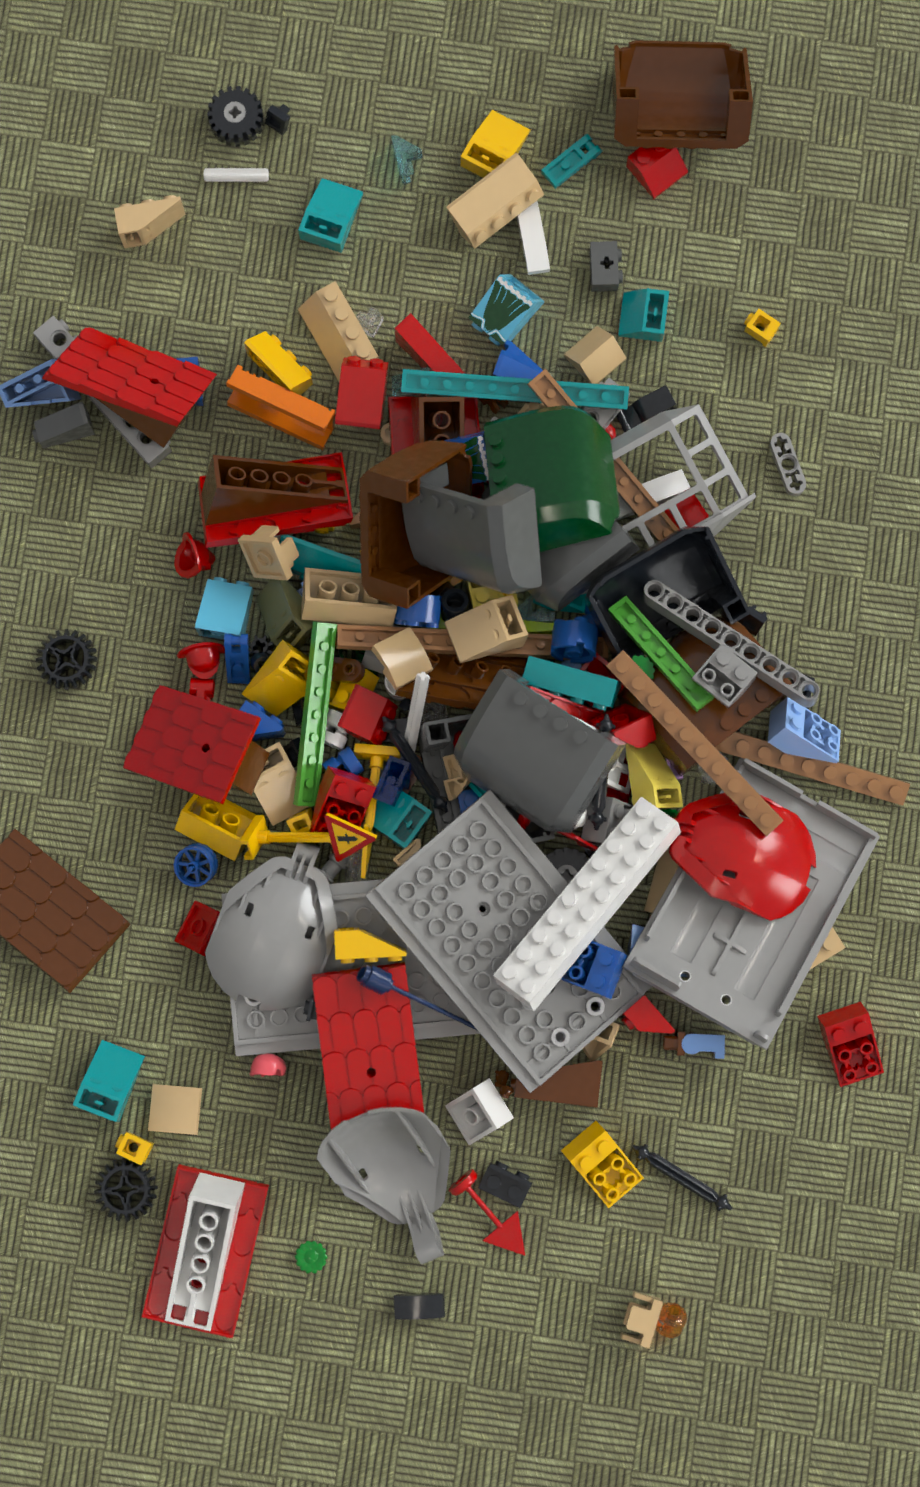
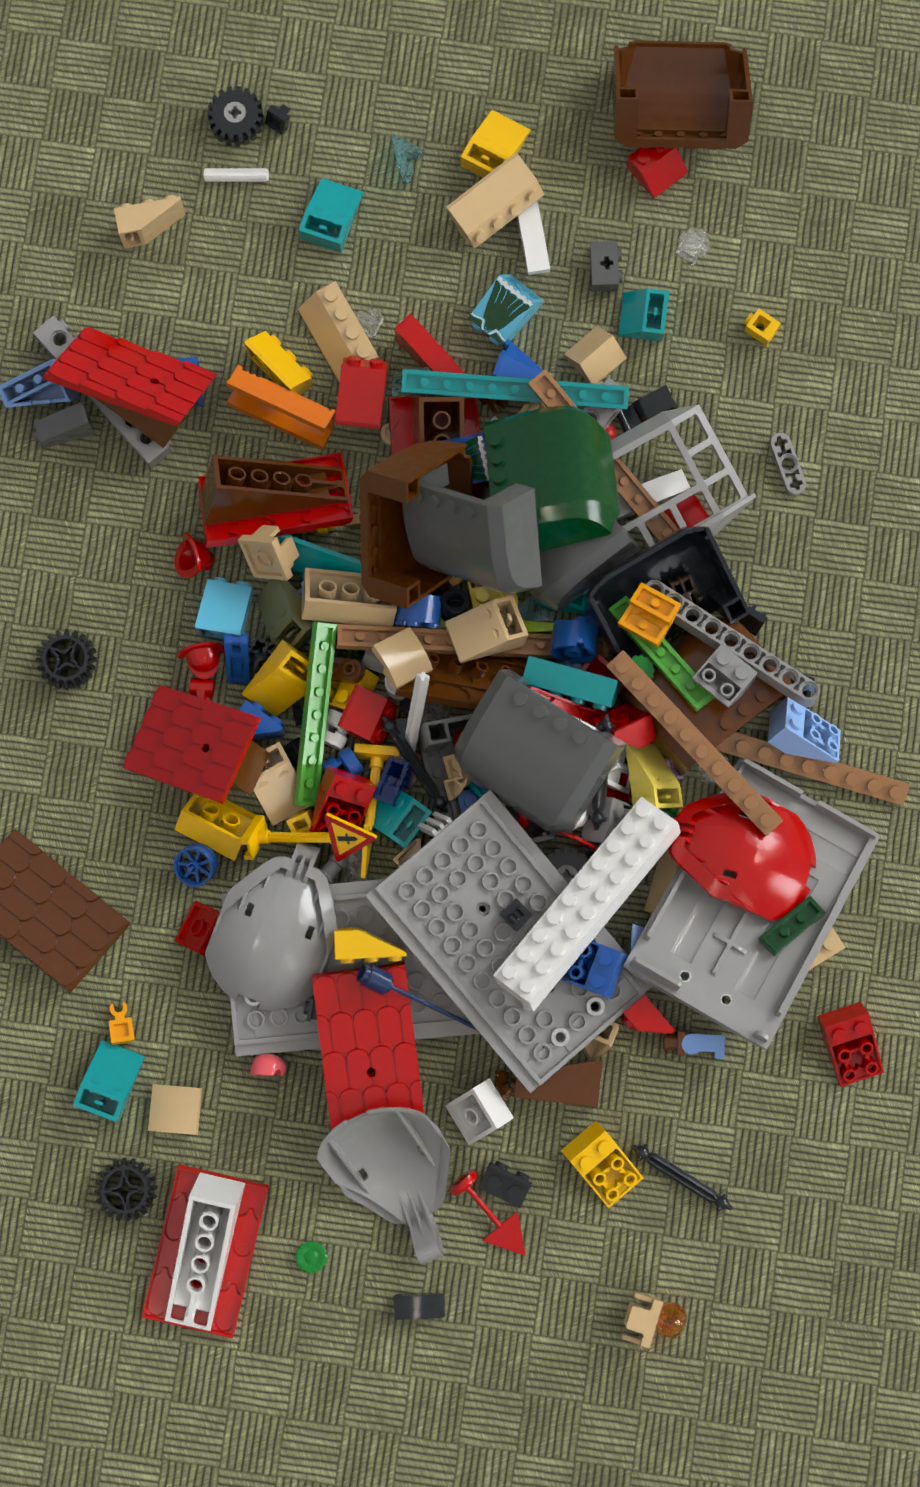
(121, 1028): none -> light orange plate
(139, 1156): yellow brick -> none
(440, 822): none -> white tile
(515, 914): none -> black tile
(571, 161): teal plate -> none
(649, 614): none -> light orange slope
(688, 592): none -> dark brown arm
(693, 245): none -> clear brick
(791, 926): none -> dark green tile

